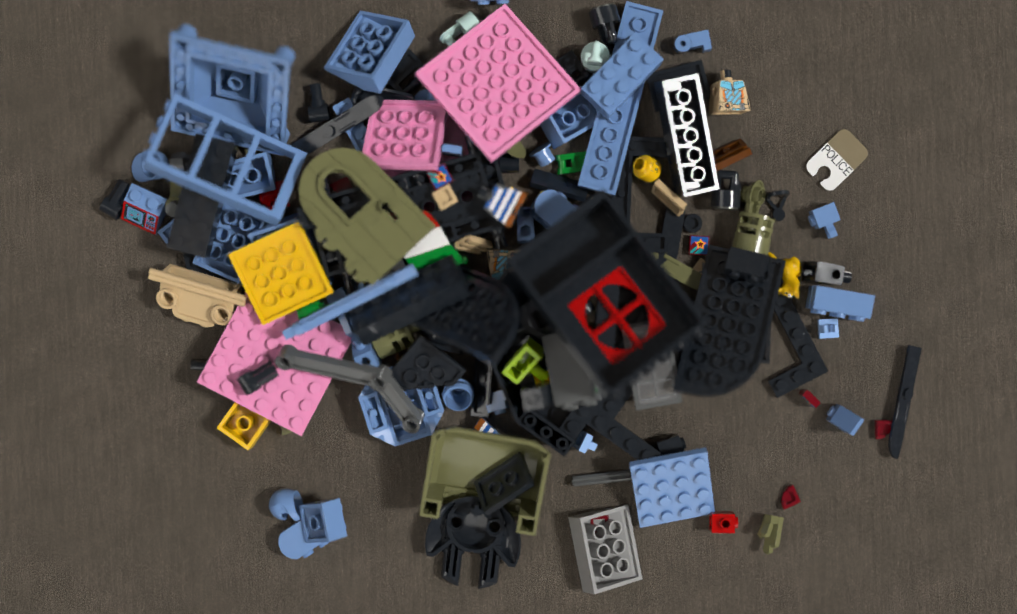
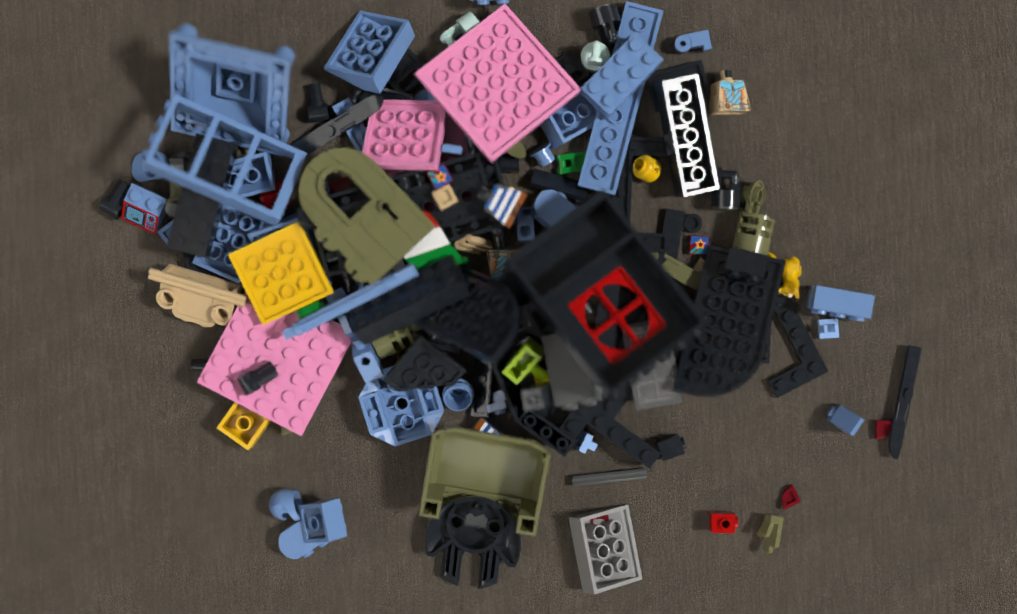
(378, 378): dark grey piece -> none
(503, 483): black plate -> none
(668, 197): tan tile -> none
(672, 487): medium blue plate -> none
(731, 153): reddish brown plate -> none
(778, 213): black piece -> none
(810, 398): dark red tile -> none
(825, 217): medium blue brick -> none
(825, 273): torso -> none
(840, 155): piece -> none

